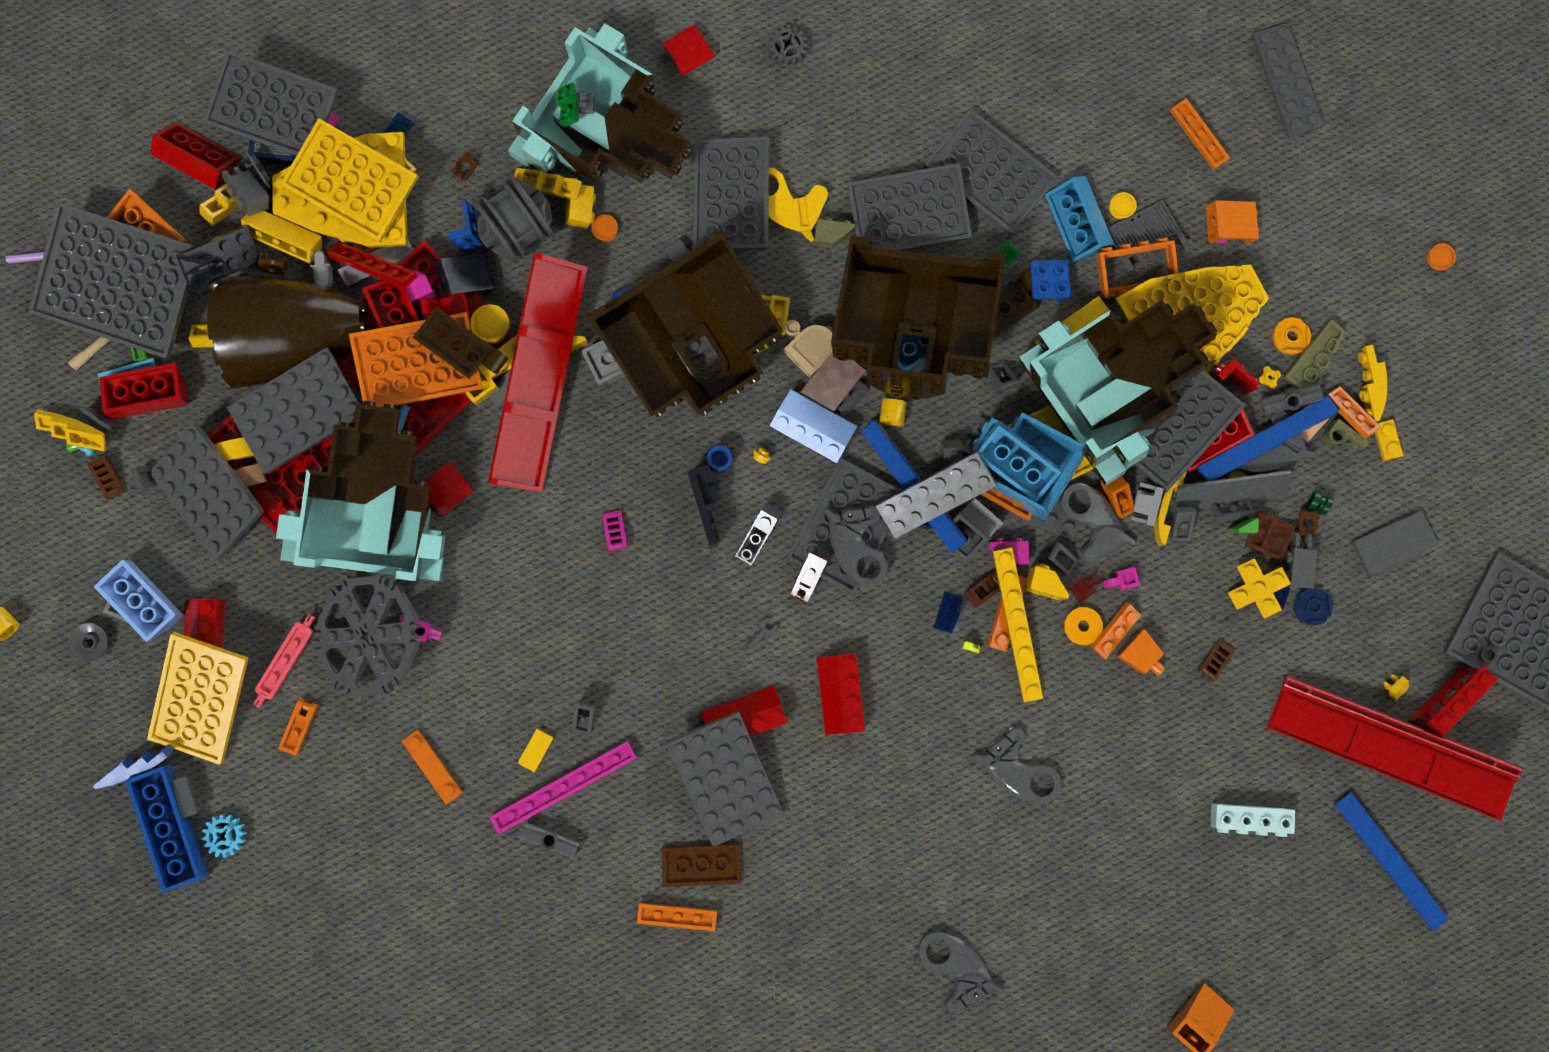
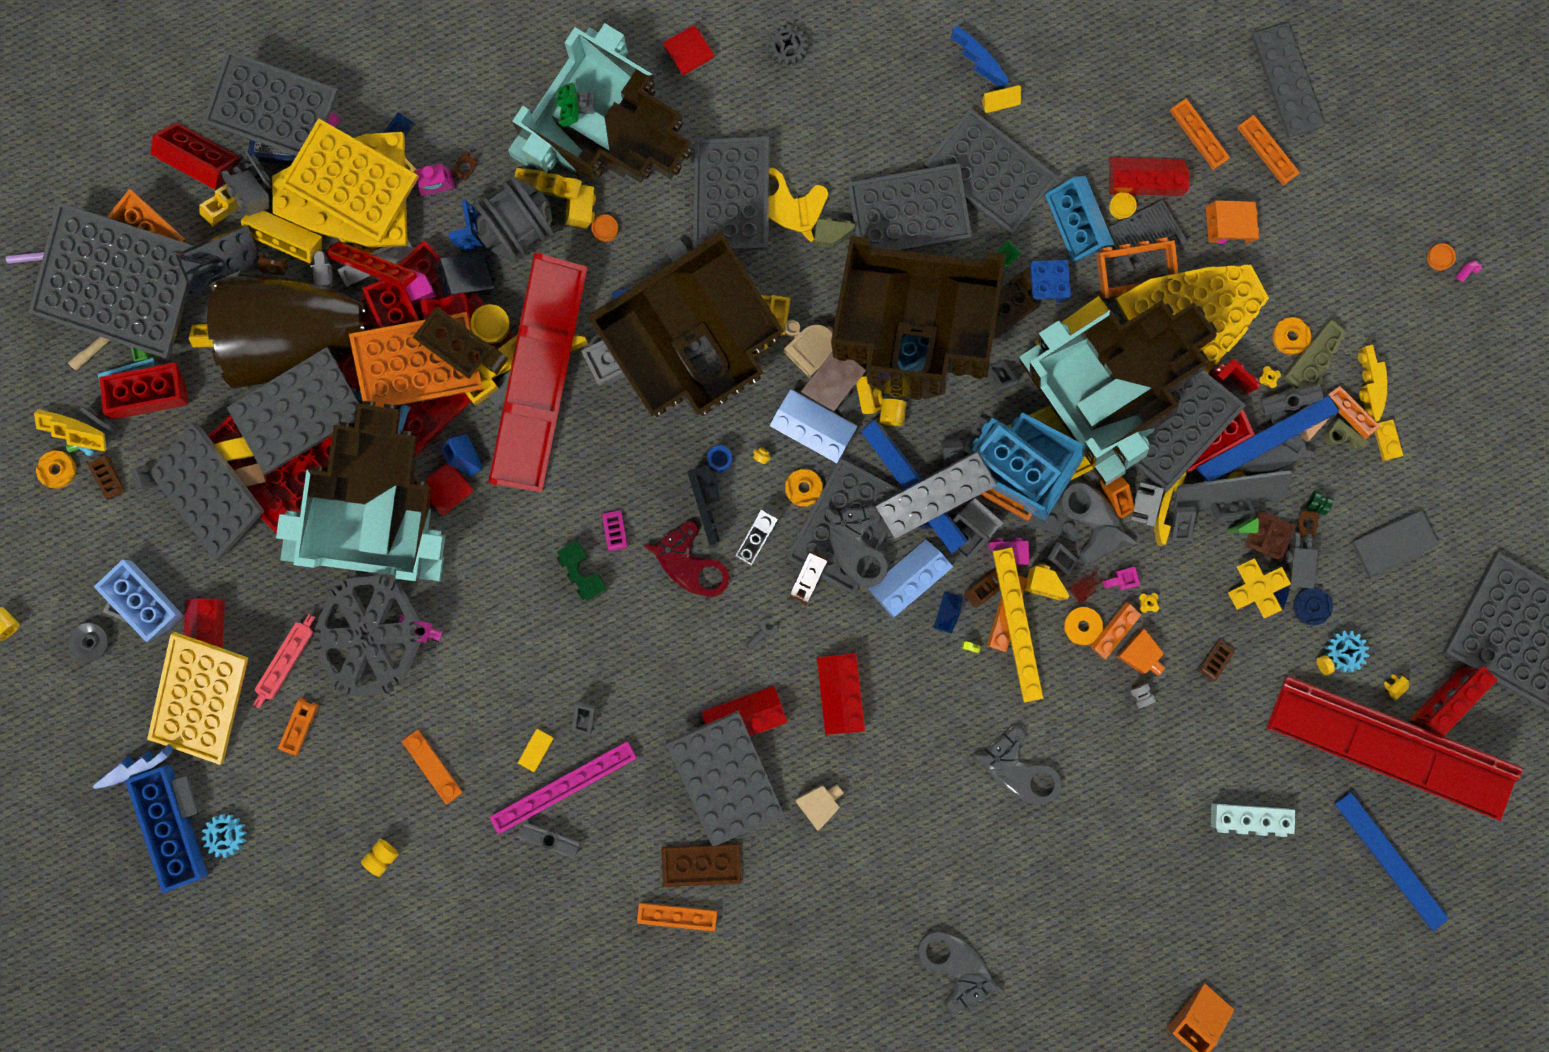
(66, 473): none -> light orange tile
(377, 861): none -> yellow wheel
(434, 180): none -> dark pink torso
(461, 455): none -> blue slope
(571, 558): none -> dark green arch
(675, 558): none -> dark red animal
(803, 476): none -> light orange tile
(819, 804): none -> tan torso
(869, 396): none -> yellow slope
(910, 578): none -> light blue slope
(984, 62): none -> blue slope
(1002, 99): none -> yellow slope
(1143, 700): none -> light grey wheel
(1144, 602): none -> yellow plate
(1148, 176): none -> red slope
(1268, 150): none -> orange plate
(1325, 665): none -> yellow tile
(1345, 643): none -> medium azure gear
(1467, 268): none -> dark pink arm

